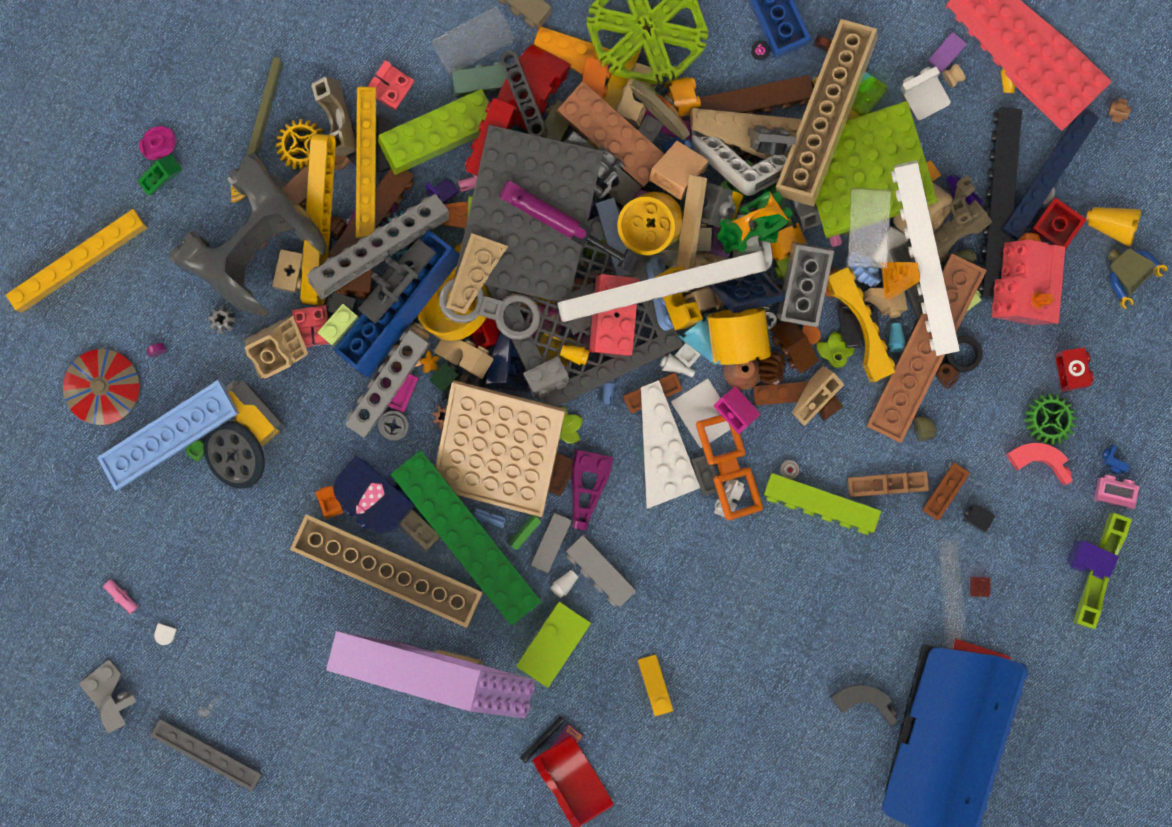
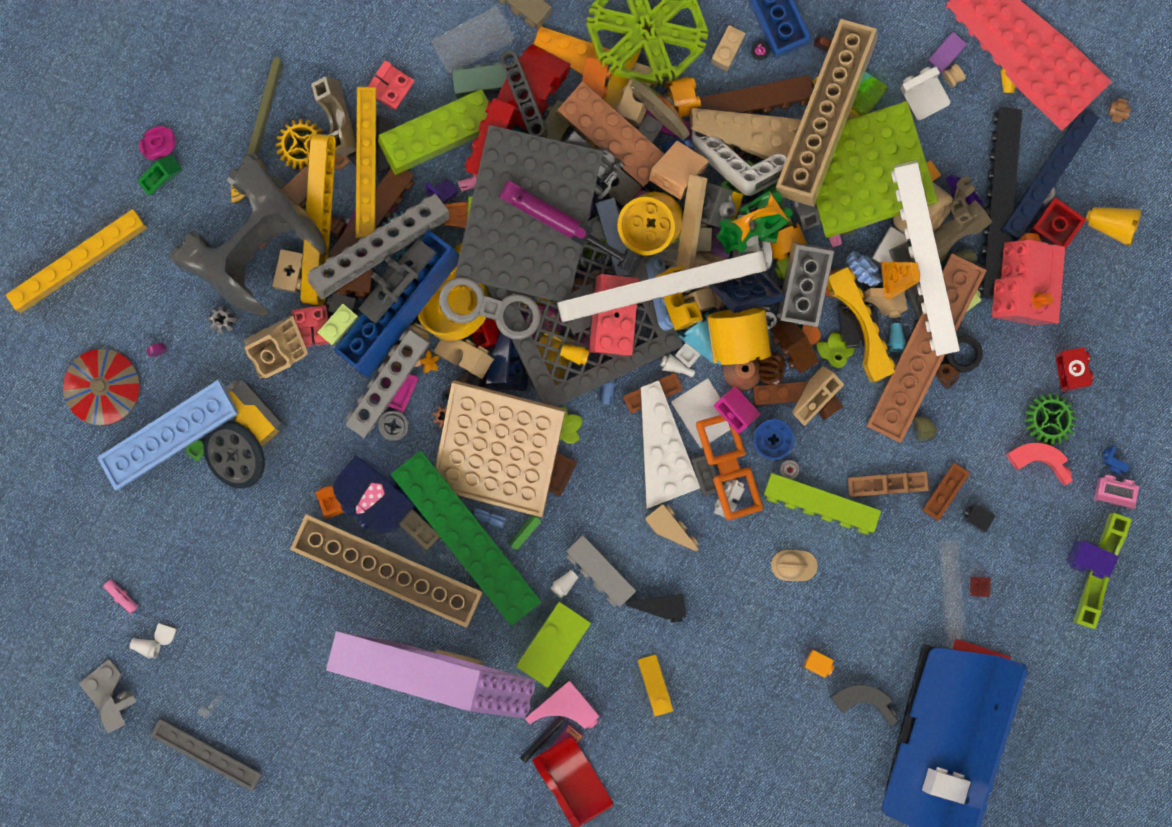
(147, 648): none -> white cone
(444, 376): dark green brick -> none
(476, 265): tan wing -> none
(546, 378): light grey bracket -> none
(551, 543): light grey tile -> none
(567, 703): none -> bright pink arch
(593, 463): magenta plate -> none
(666, 526): none -> tan slope
(666, 607): none -> black slope
(728, 48): none -> tan brick
(771, 141): dark grey piece -> none
(782, 431): none -> blue wheel
(794, 565): none -> tan piece
(819, 664): none -> light orange brick
(869, 227): clear tile -> none
(945, 785): none -> white brick
(1131, 271): olive torso -> none

